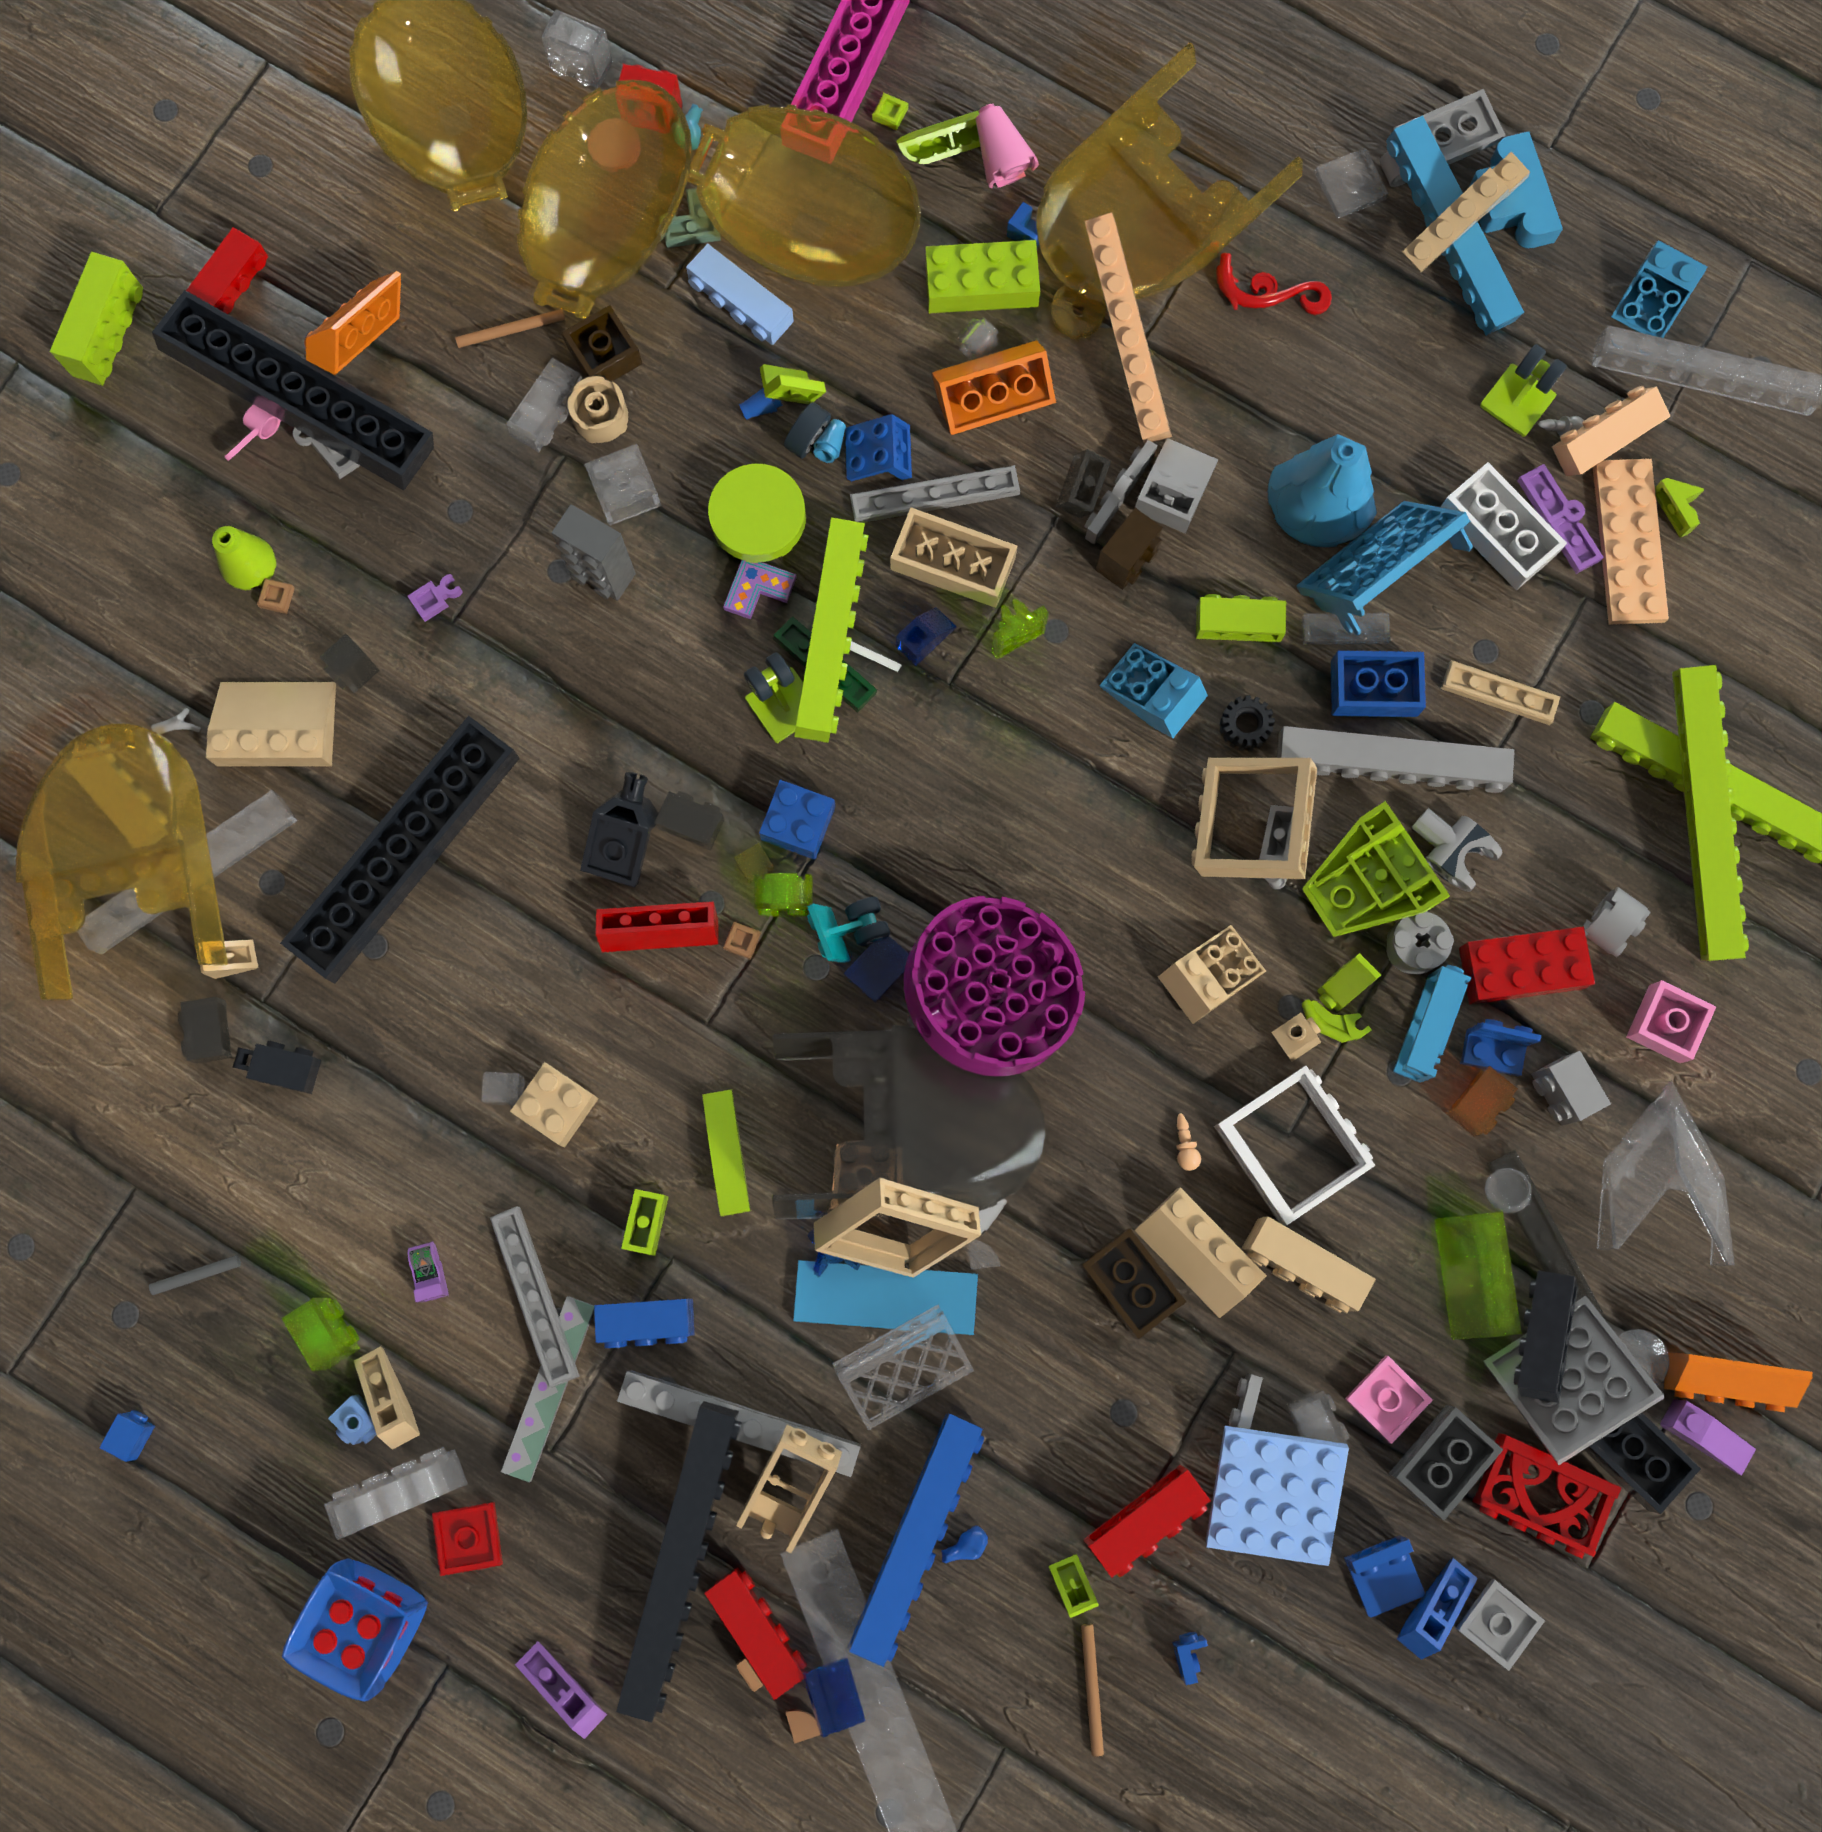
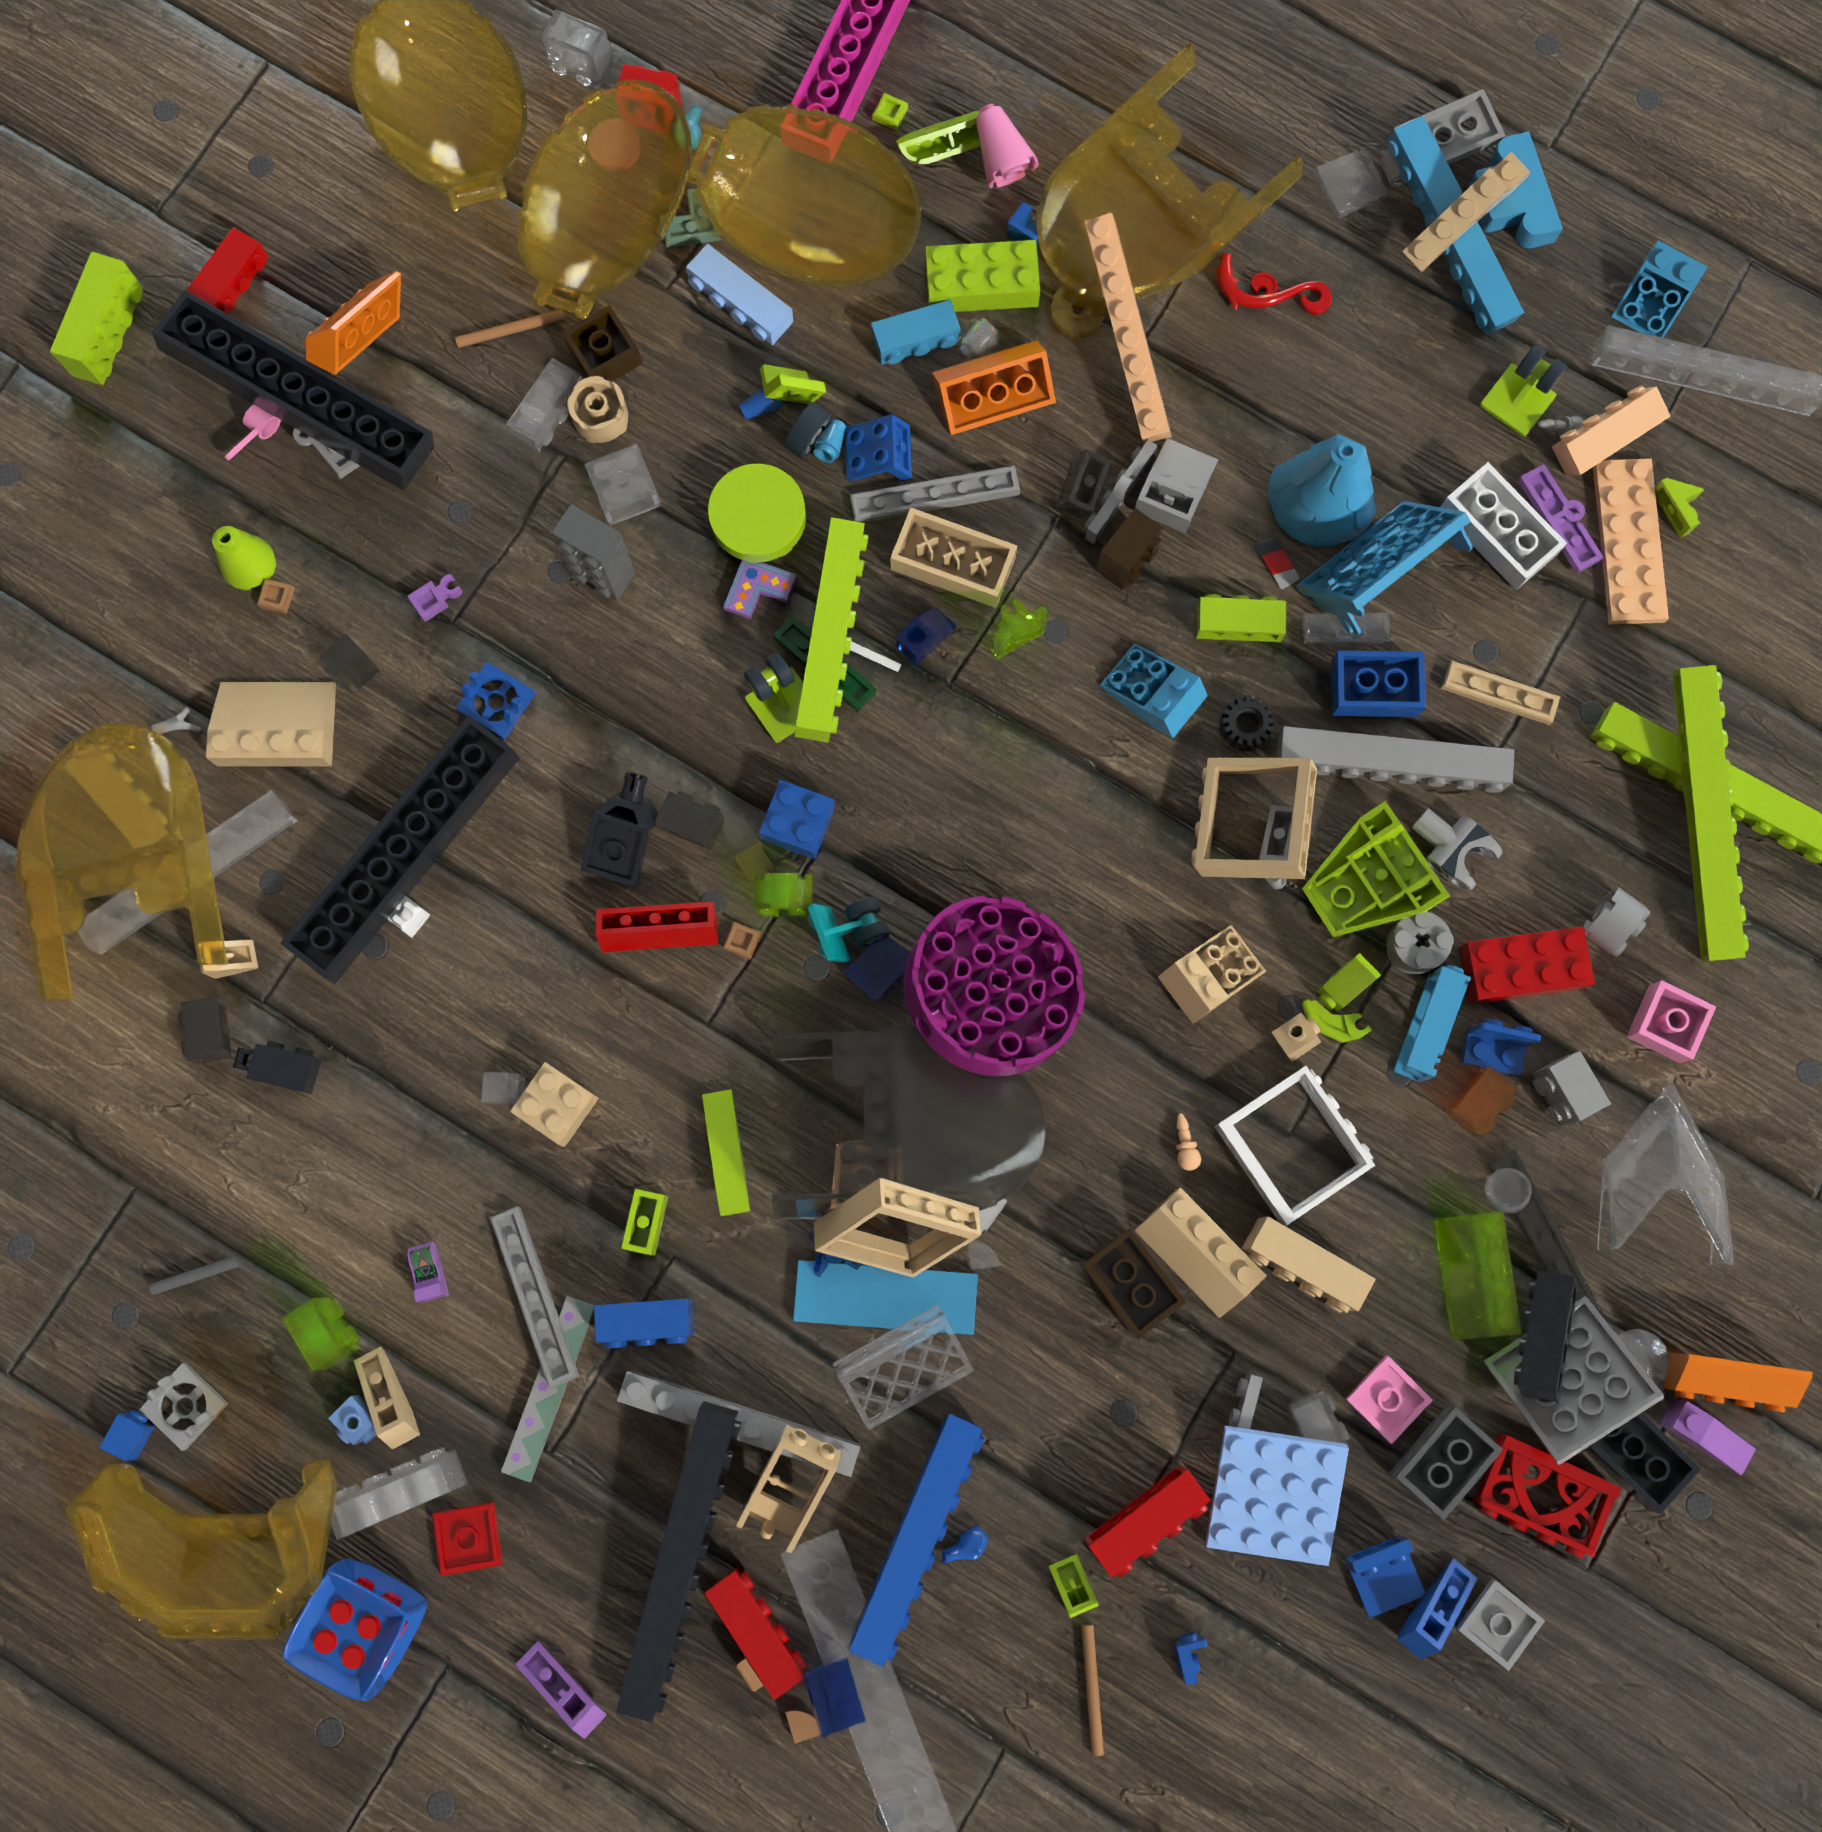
(153, 1411): none -> light grey piece
(204, 1570): none -> clear yellow windscreen
(408, 916): none -> white tile
(511, 713): none -> blue piece
(915, 332): none -> dark azure brick
(1277, 562): none -> sticker

